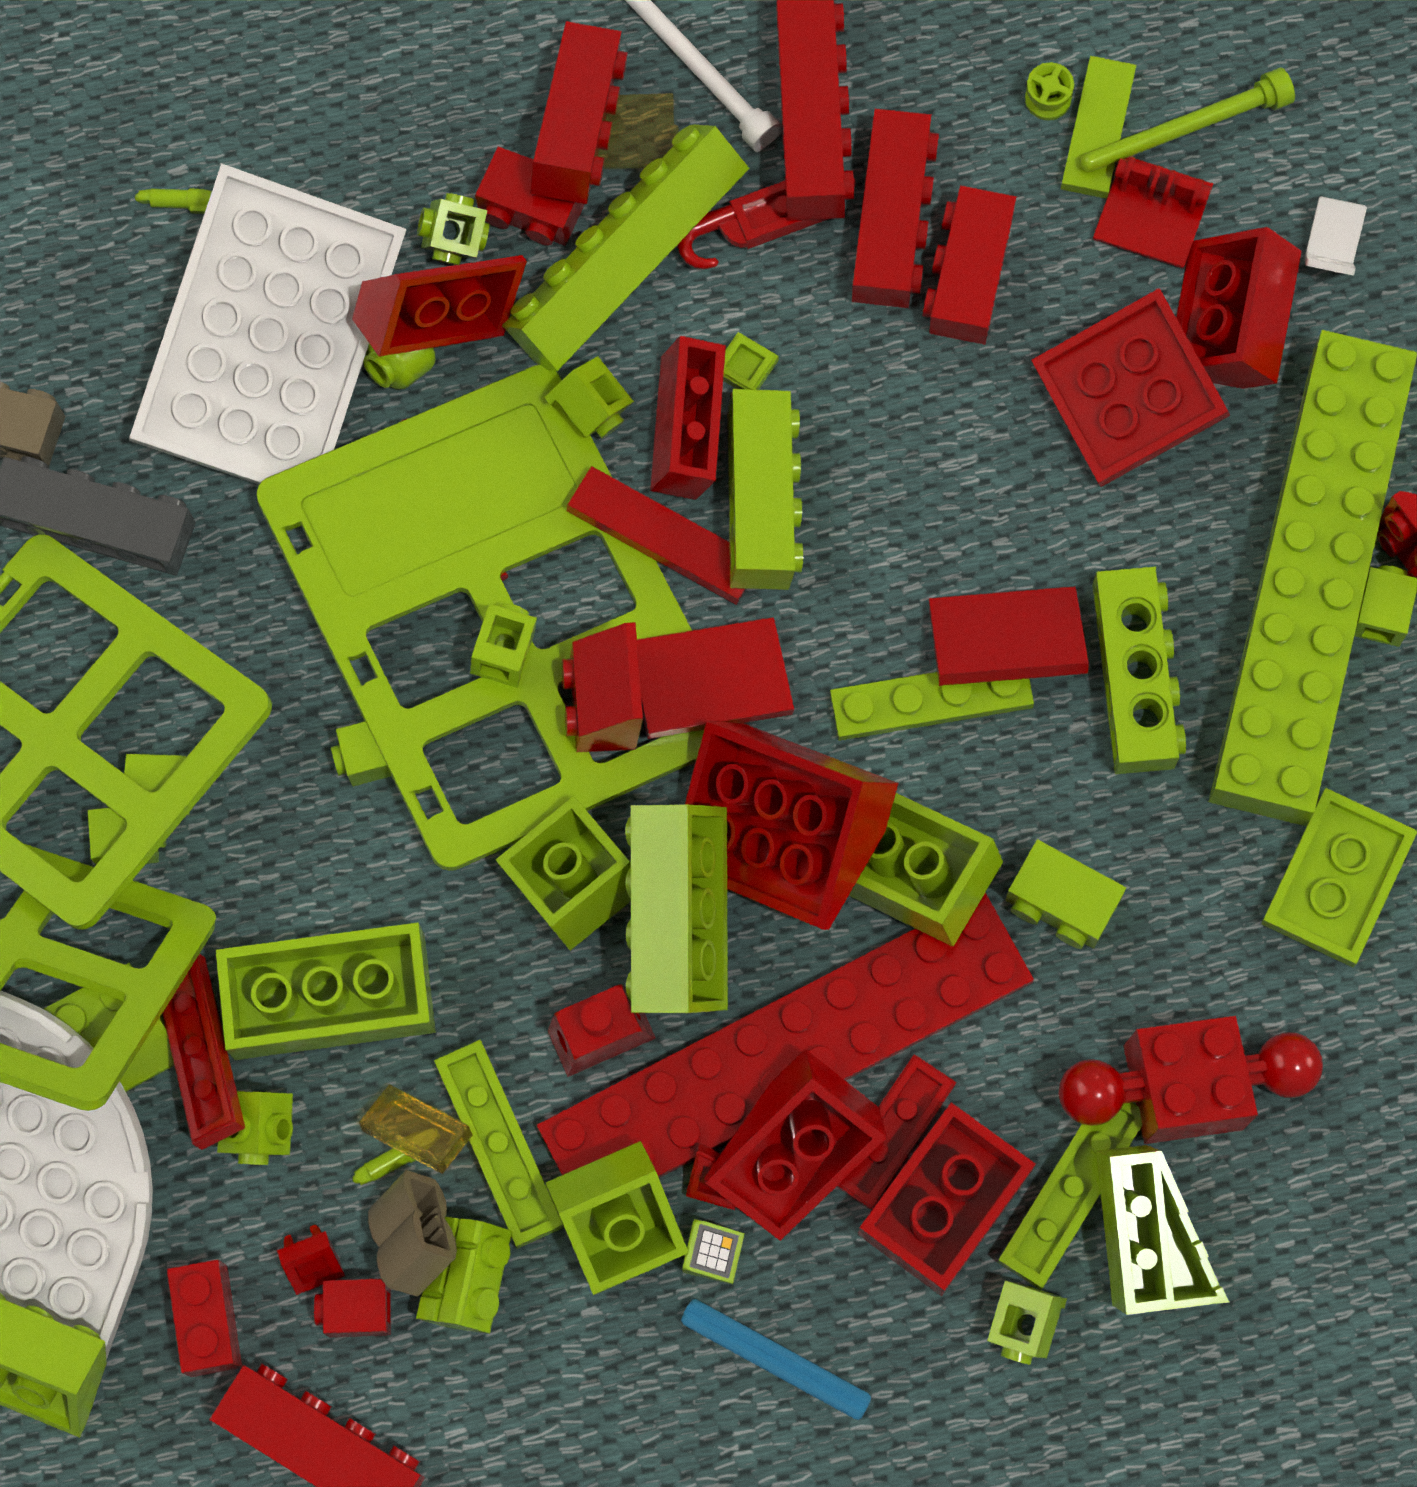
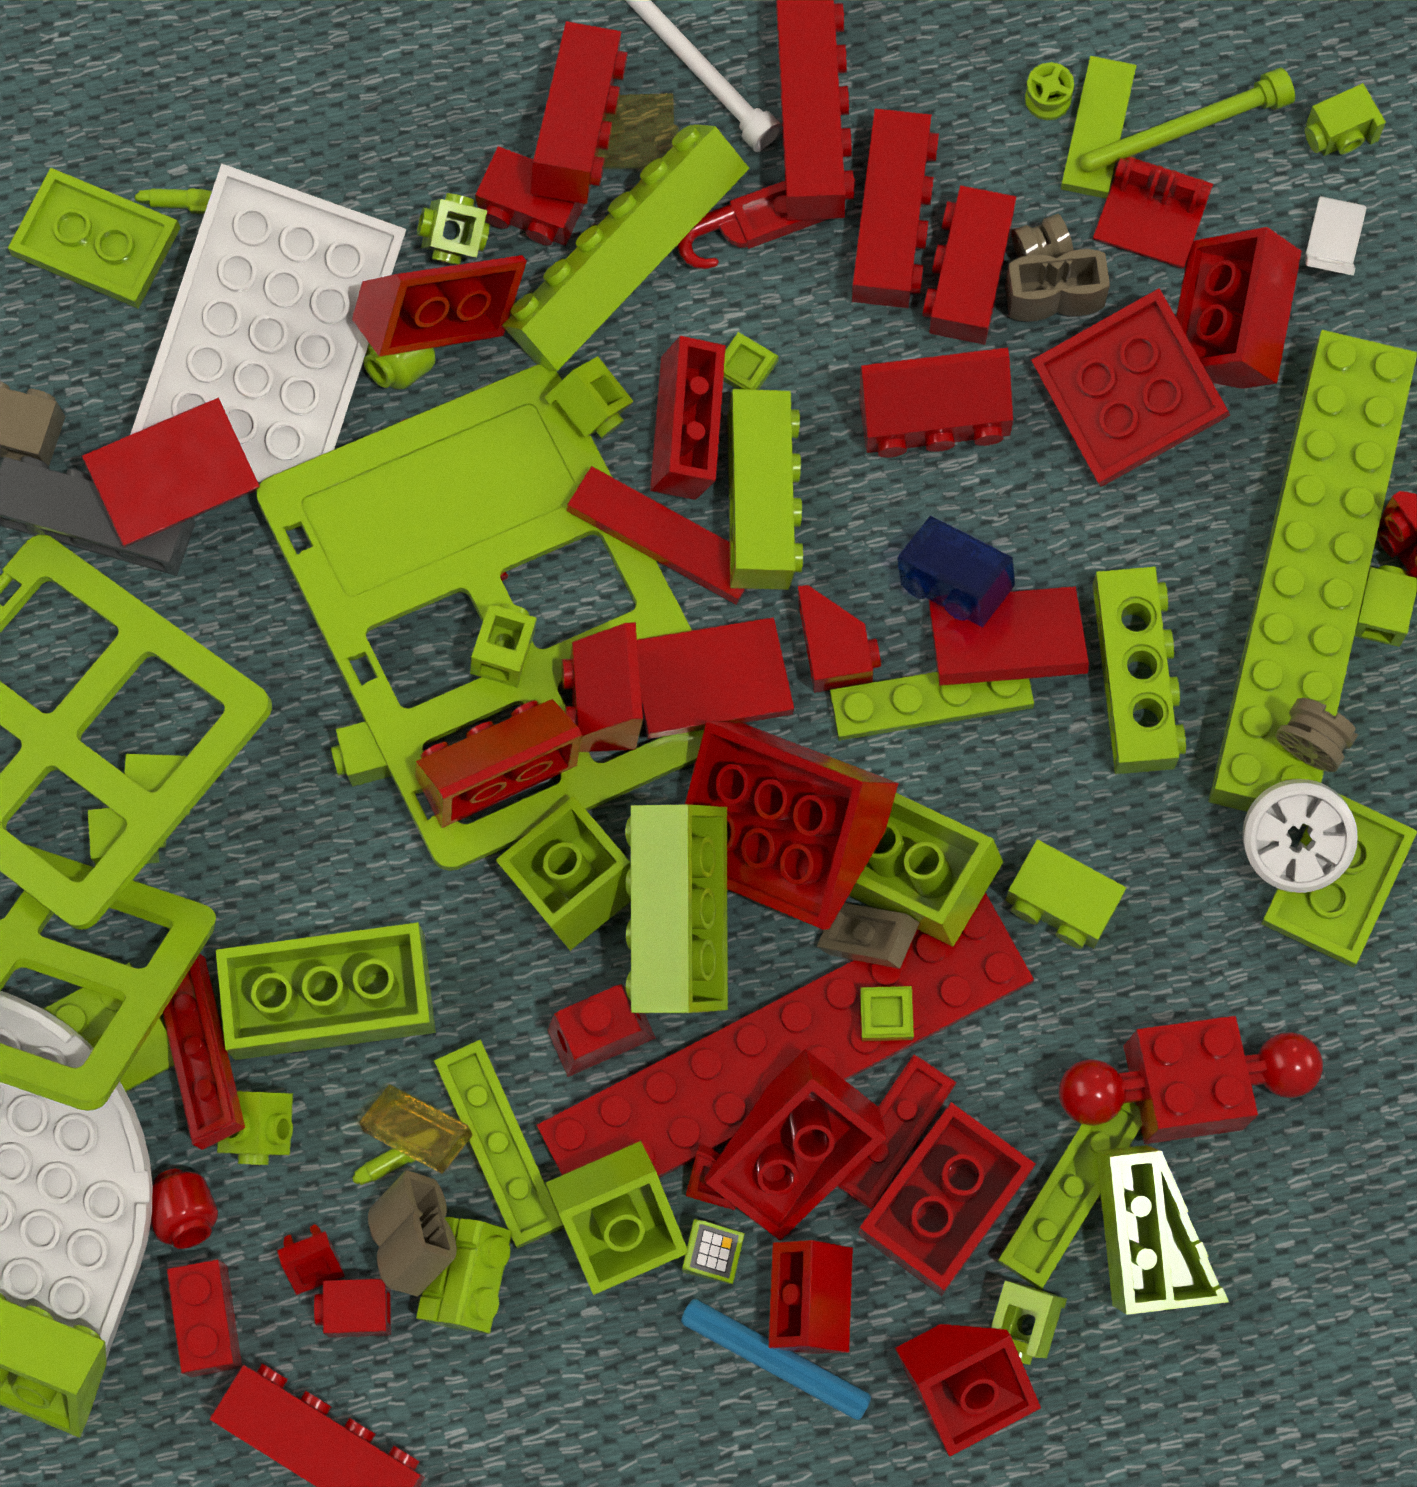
(94, 238): none -> lime plate
(170, 472): none -> red tile
(182, 1208): none -> red head
(498, 760): none -> red slope
(810, 1297): none -> red brick
(835, 643): none -> red slope
(869, 935): none -> dark tan plate
(886, 1013): none -> lime tile
(936, 402): none -> red slope
(956, 571): none -> clear blue brick
(968, 1382): none -> red slope
(1047, 285): none -> dark tan brick
(1048, 238): none -> dark tan wheel
(1295, 804): none -> white wheel
(1316, 735): none -> dark tan wheel
(1344, 122): none -> lime brick

